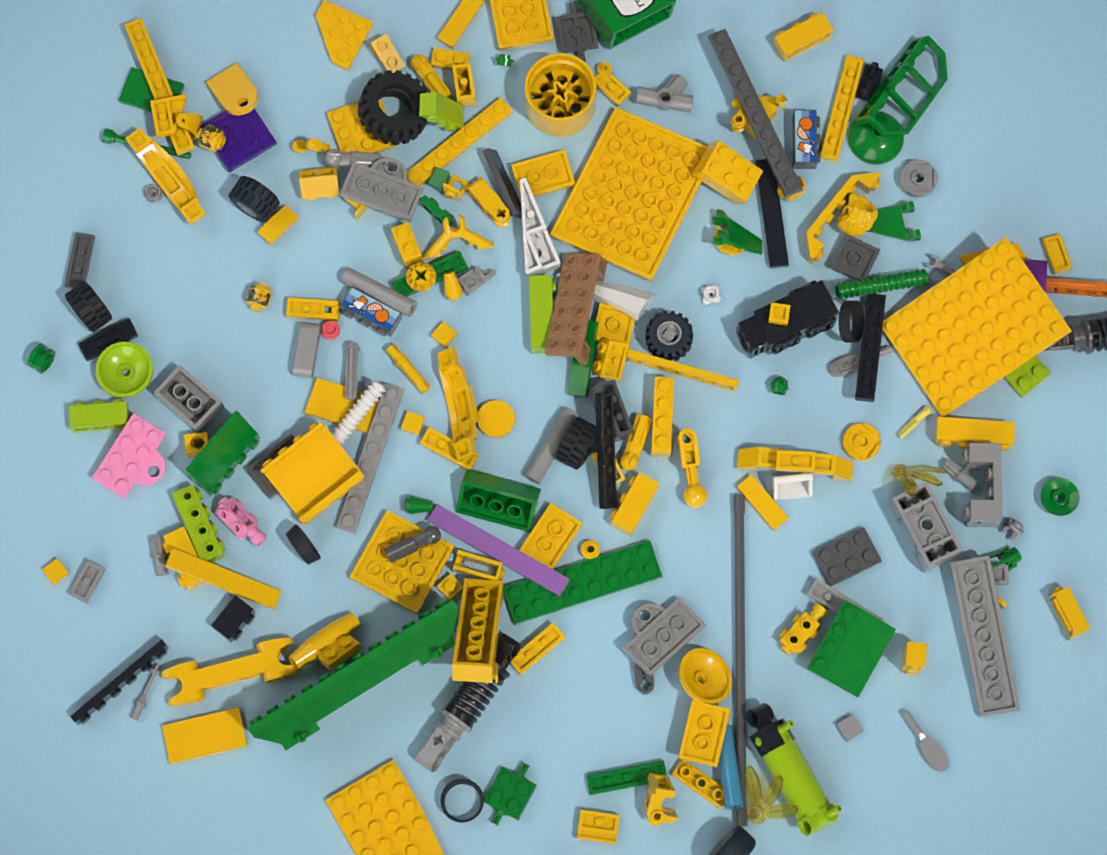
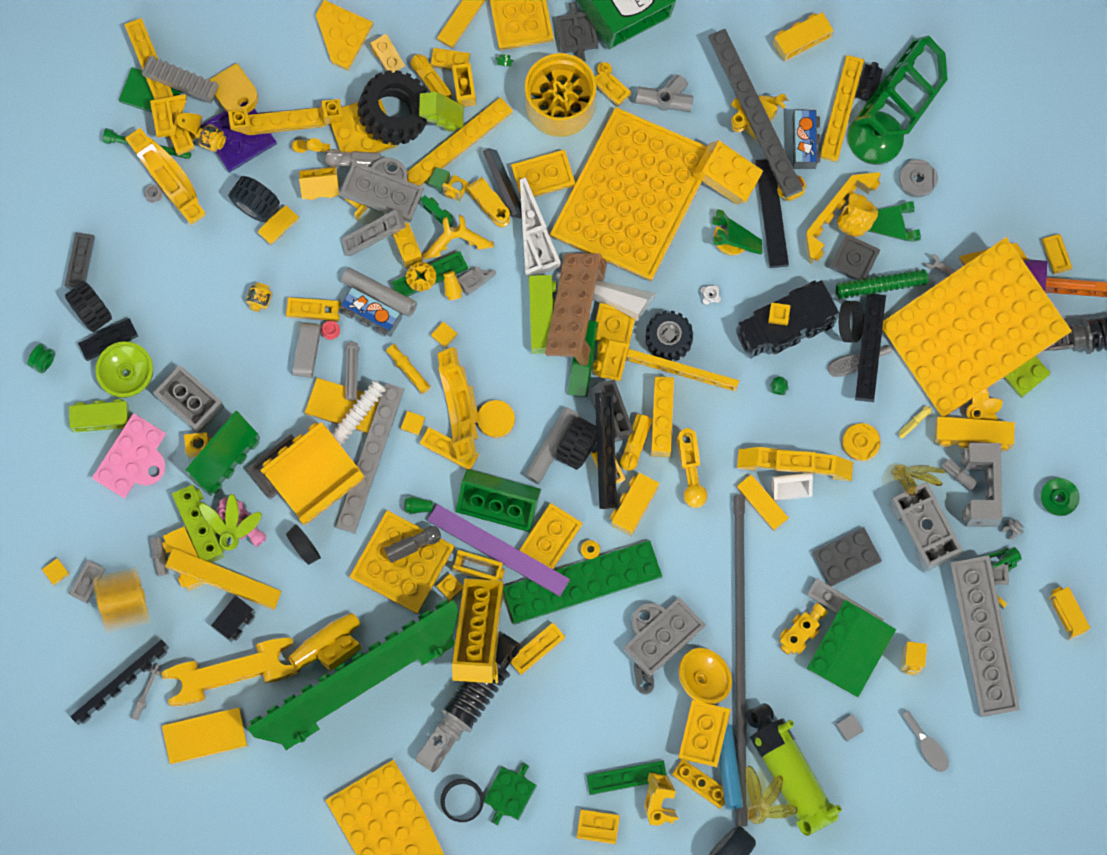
(121, 600): none -> yellow piece
(180, 79): none -> light grey gear
(231, 518): none -> lime plant
(285, 120): none -> yellow slope
(373, 232): none -> light grey hinge
(986, 406): none -> yellow plate

